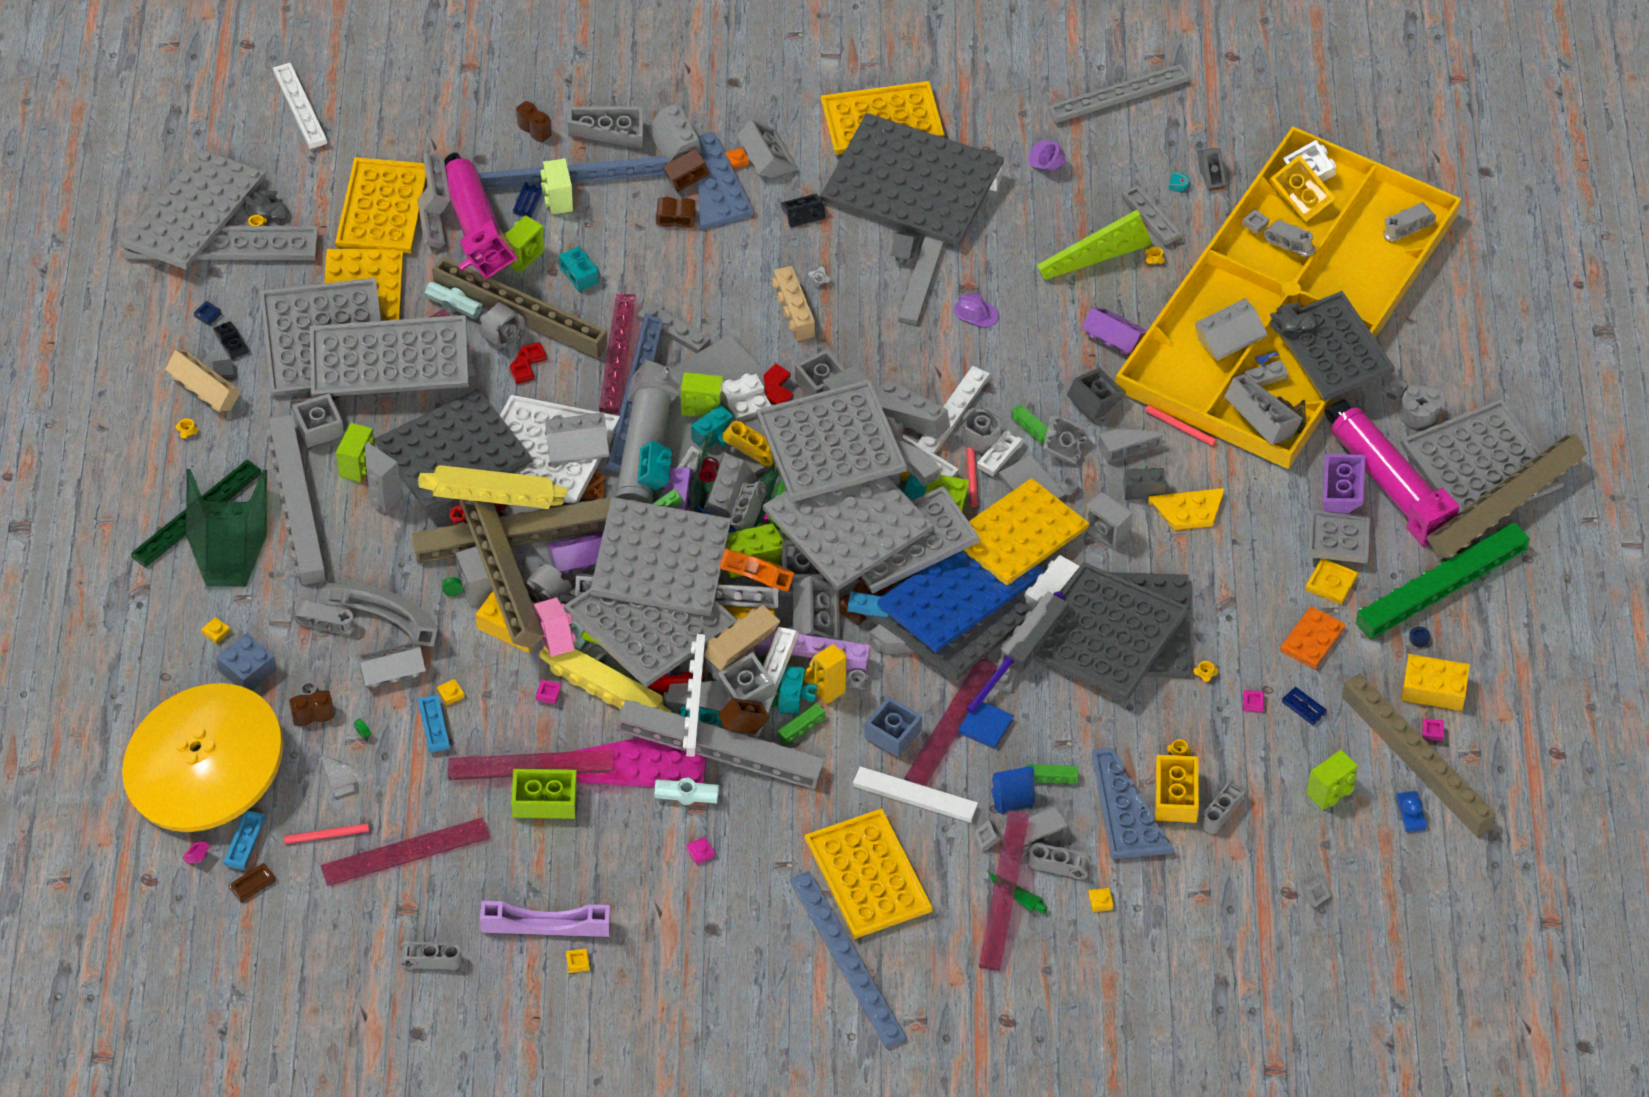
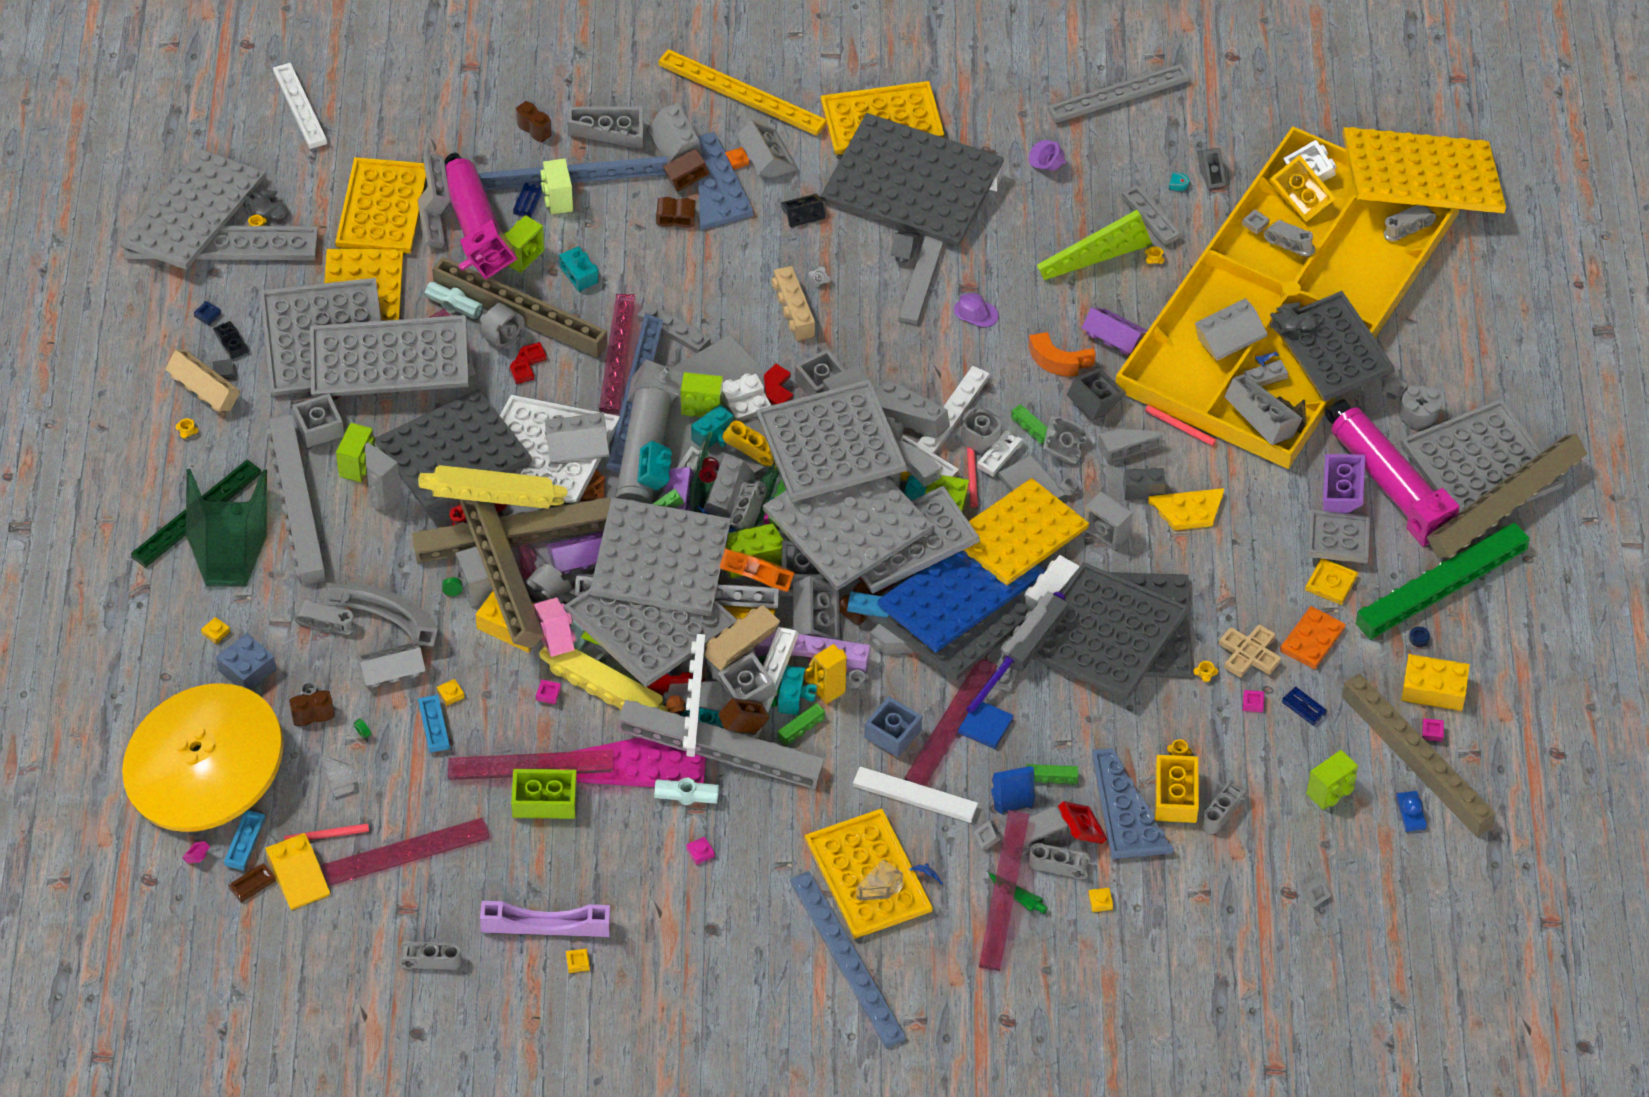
(297, 871): none -> yellow slope
(527, 560): none -> clear pink plate
(675, 704): none -> dark orange plate
(742, 92): none -> yellow plate
(880, 883): none -> clear slope
(921, 868): none -> blue piece
(1056, 360): none -> orange arch
(1082, 822): none -> red plate
(1249, 651): none -> tan plate
(1423, 170): none -> yellow plate

